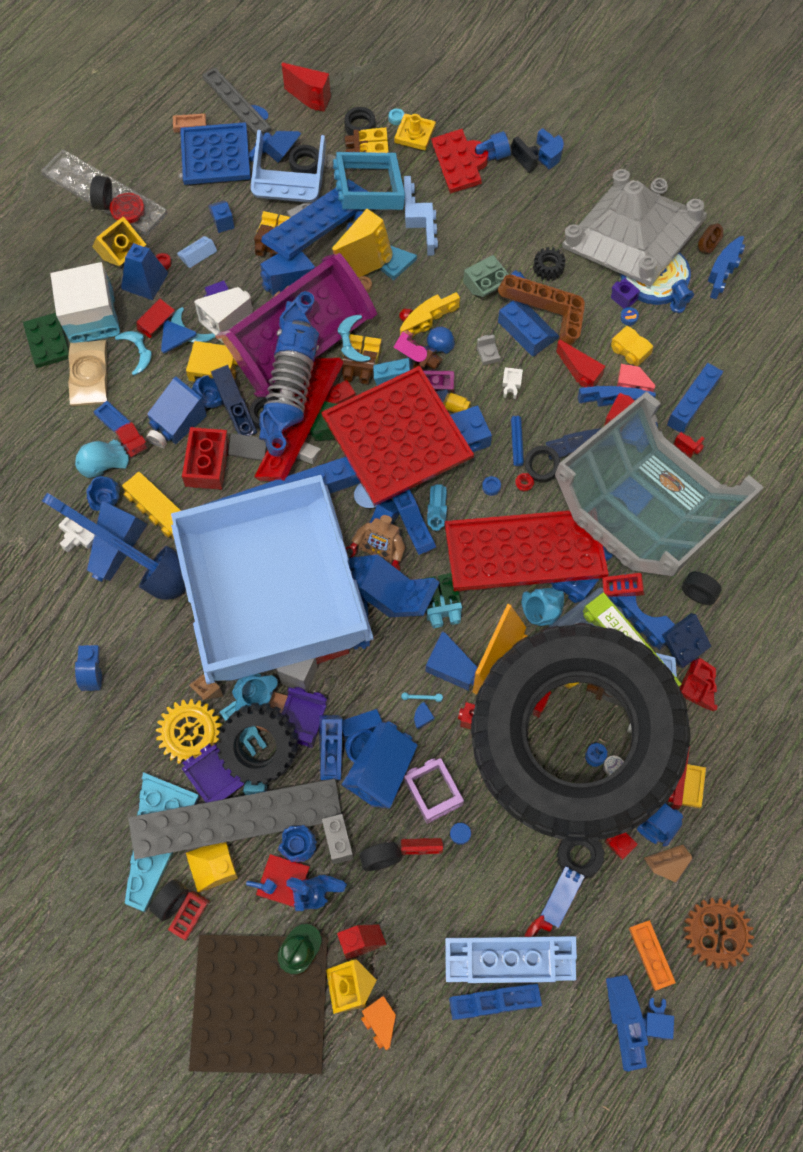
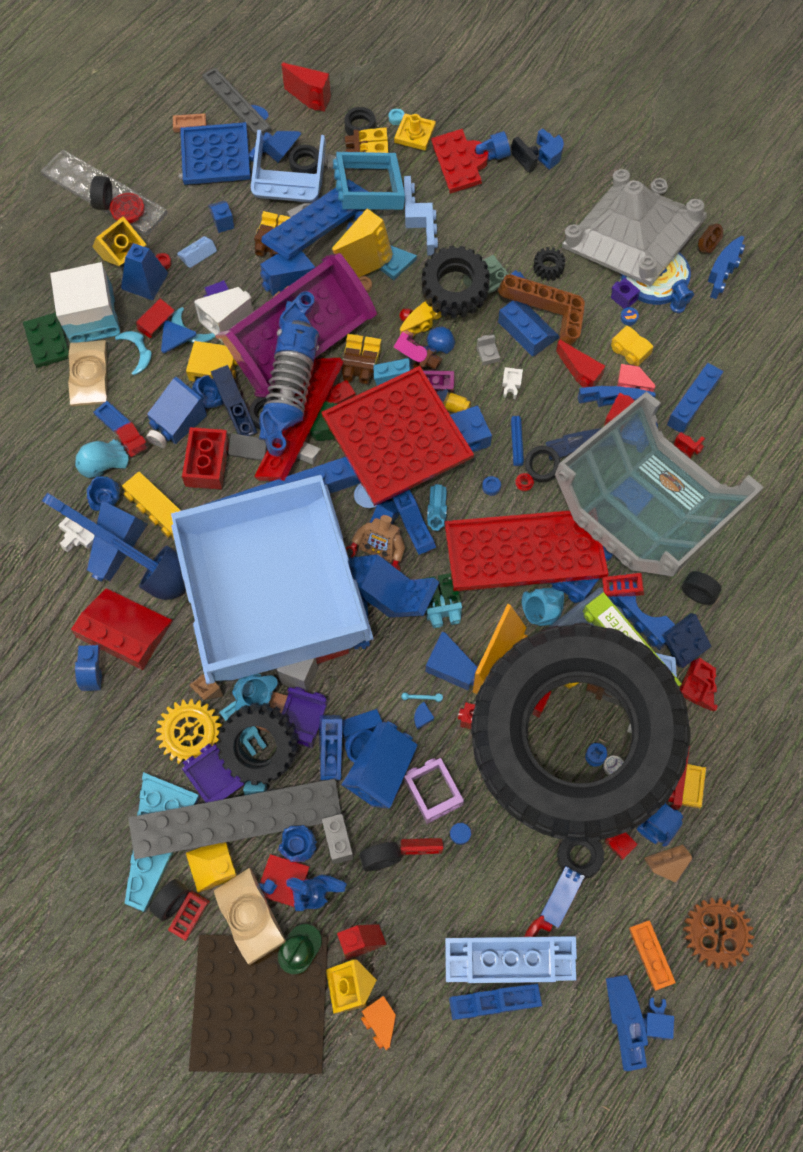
(121, 628): none -> red slope
(249, 916): none -> tan slope
(347, 348): medium azure piece -> none
(455, 261): none -> black tyre

